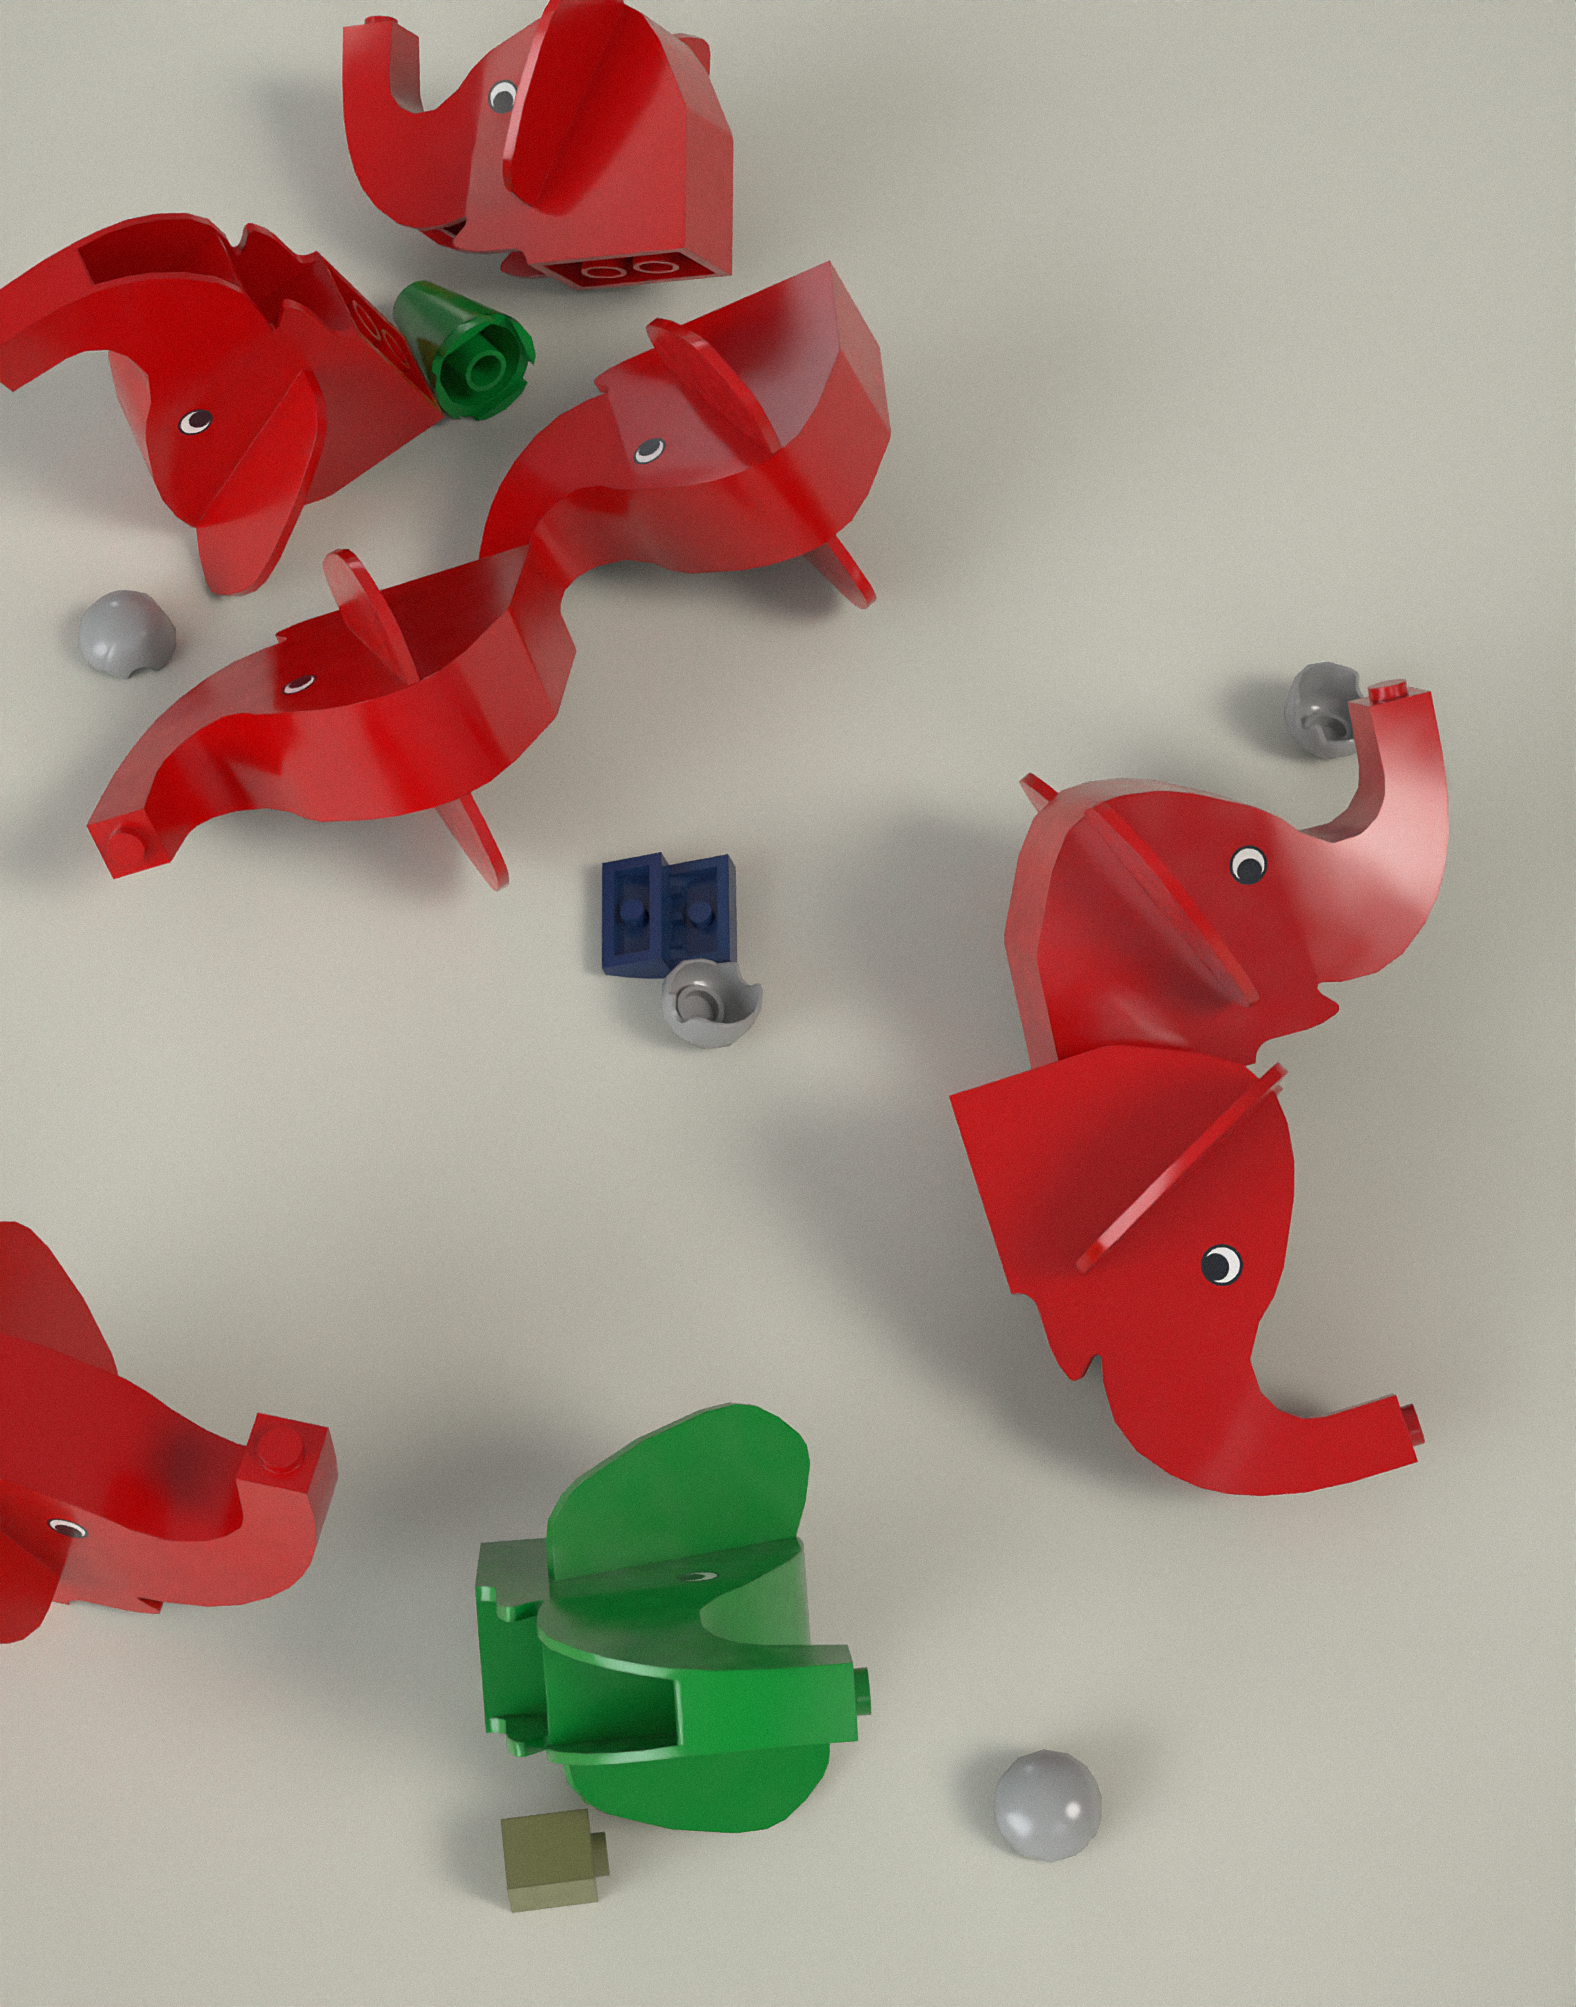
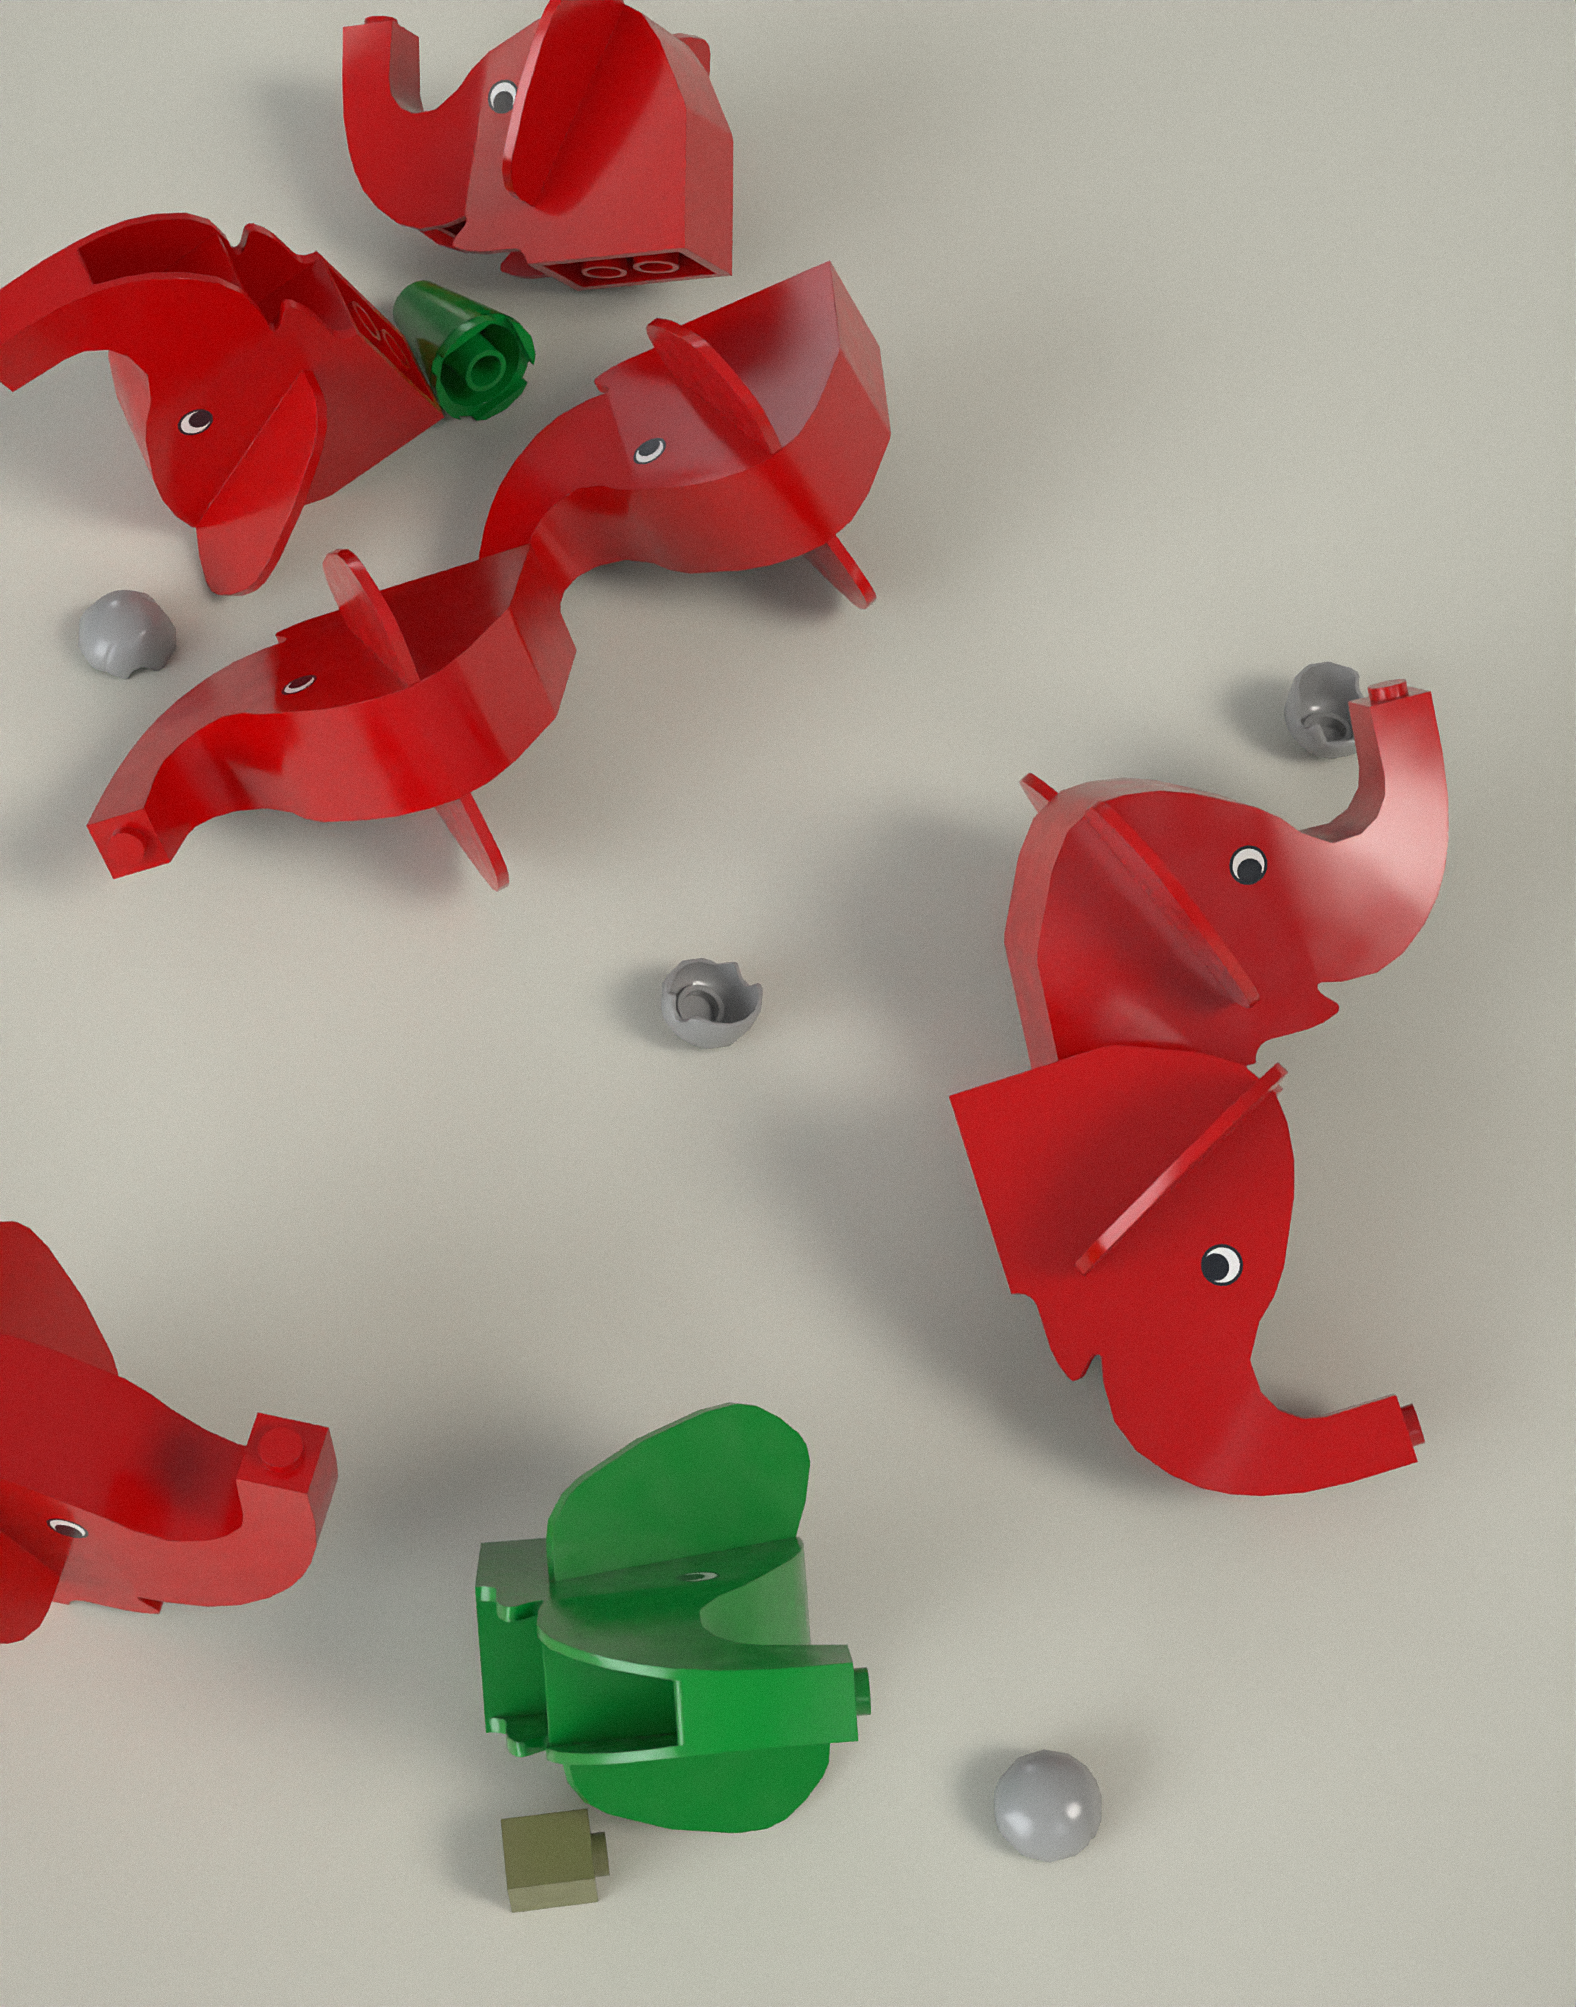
(667, 914): dark blue slope -> none

